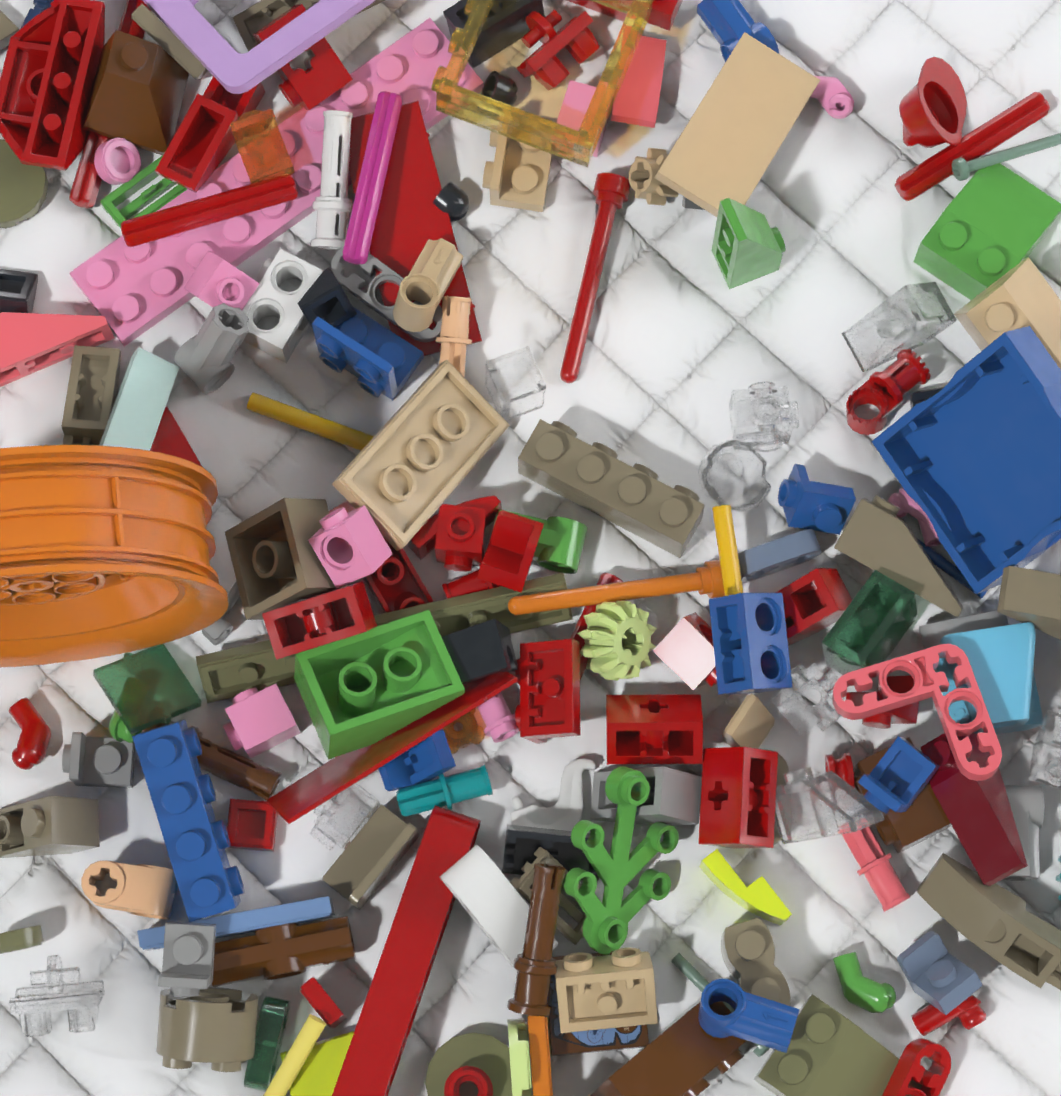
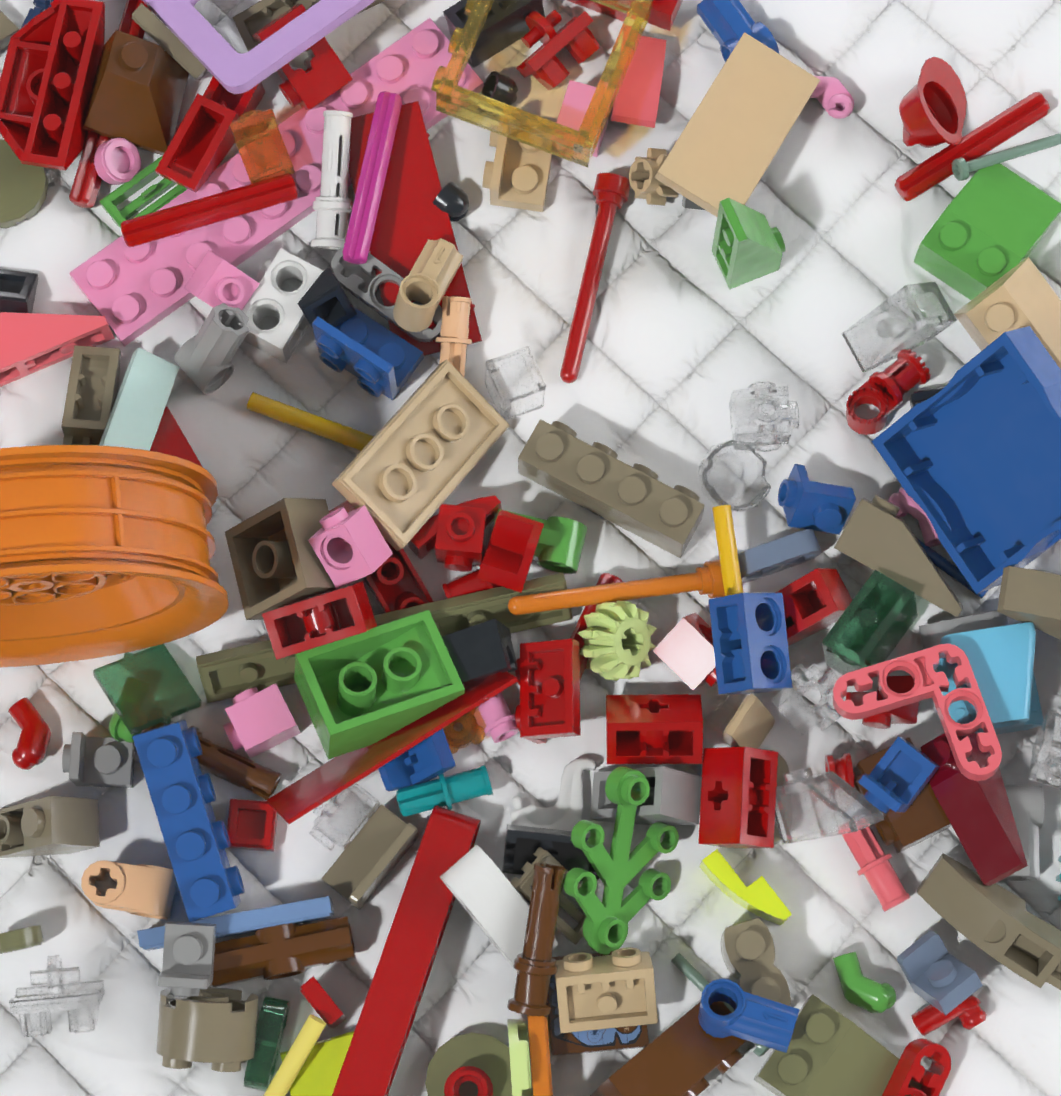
(222, 628): light grey hand -> none

